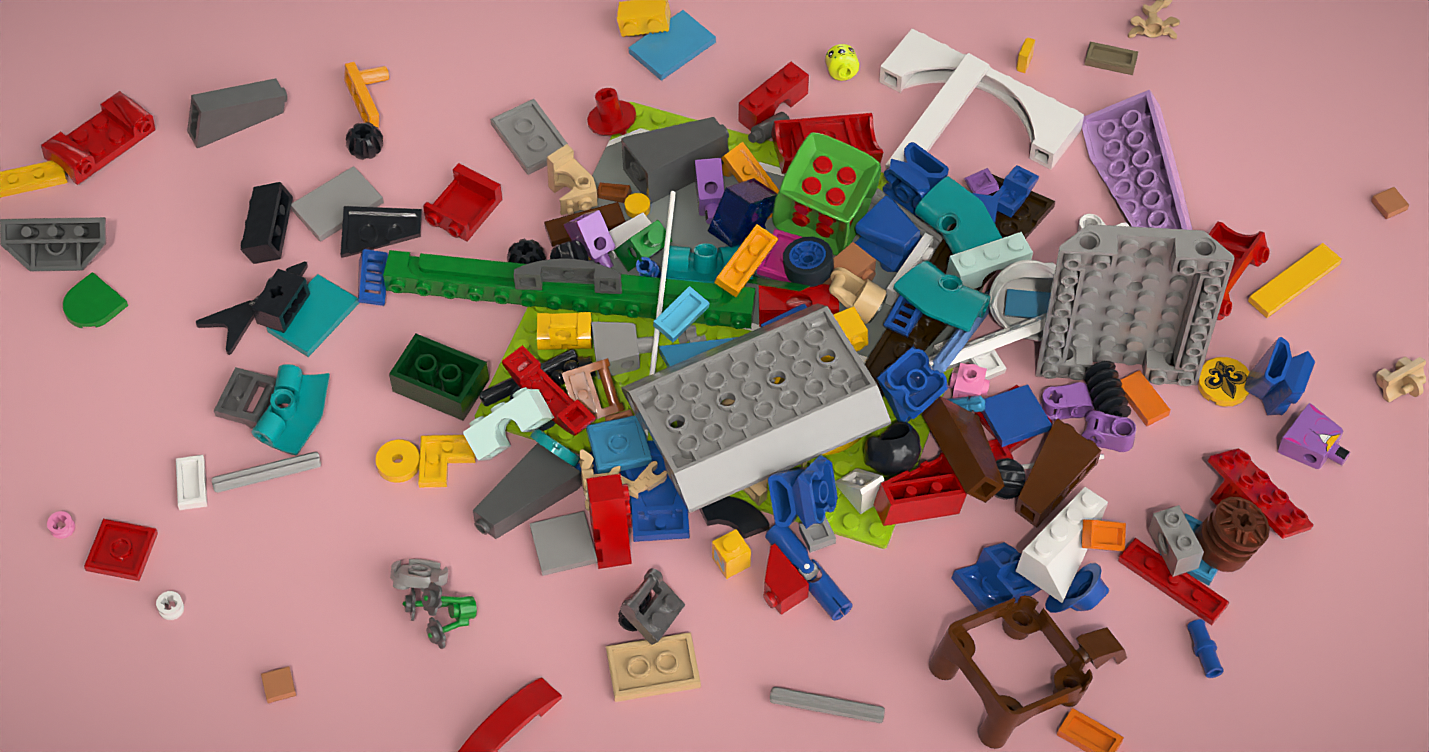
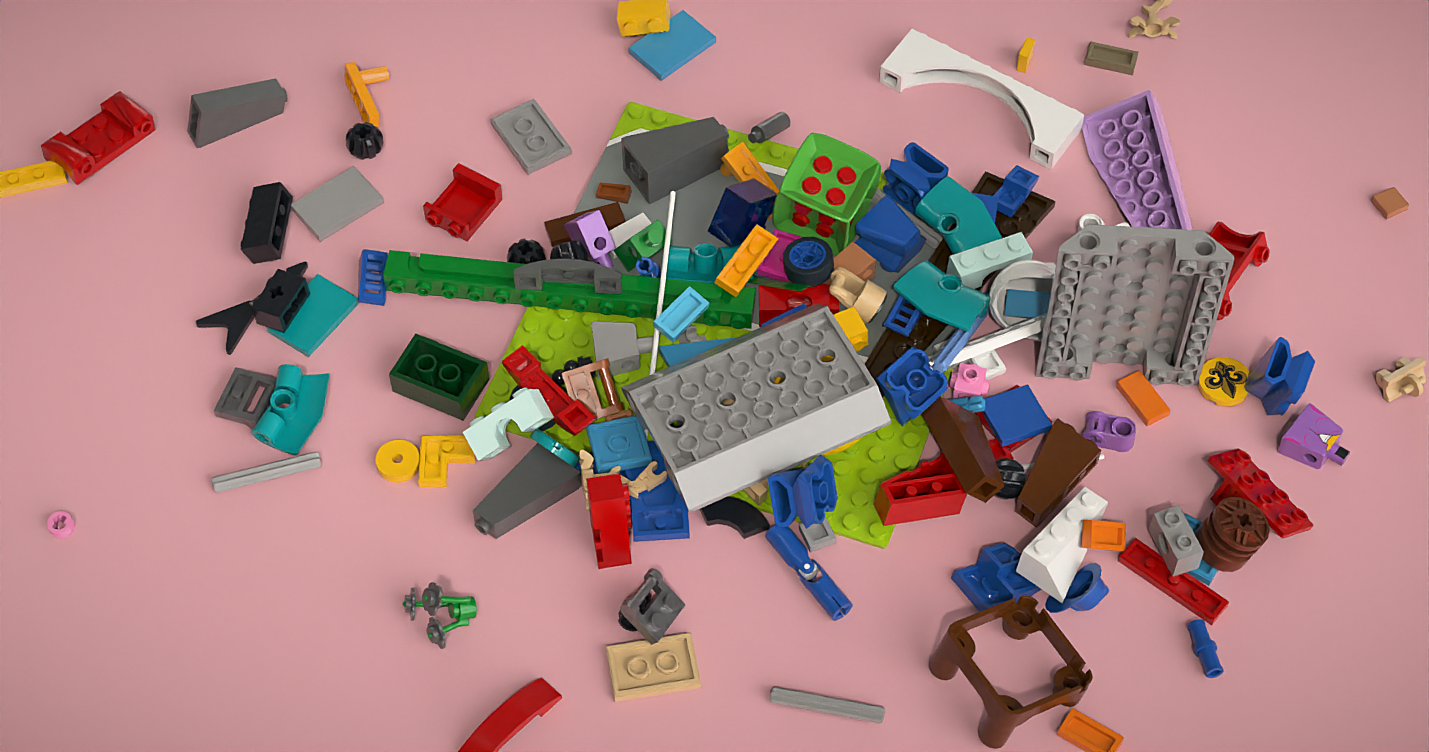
(53, 242): dark grey wedge -> none
(92, 303): green tile -> none
(121, 549): red tile -> none
(174, 612): white bush -> none
(191, 482): white tile -> none
(278, 684): nougat tile -> none
(377, 227): black wing -> none
(418, 574): light grey plate -> none
(505, 387): black axle -> none
(563, 543): light grey tile -> none
(564, 331): yellow piece -> none
(574, 176): tan tile -> none
(611, 114): red piece -> none
(637, 204): yellow tile -> none
(708, 186): medium lavender torso -> none
(731, 553): yellow brick -> none
(783, 582): red slope -> none
(785, 86): red arch -> none
(842, 62): neon yellow head -> none
(851, 129): red piece -> none
(860, 488): white slope -> none
(893, 450): black piece -> none
(922, 252): white tile -> none
(944, 105): white tile -> none
(982, 182): medium lavender tile -> none
(1068, 400): medium lavender piece -> none
(1100, 647): reddish brown slope -> none
(1106, 389): black piece -> none
(1294, 280): yellow tile -> none

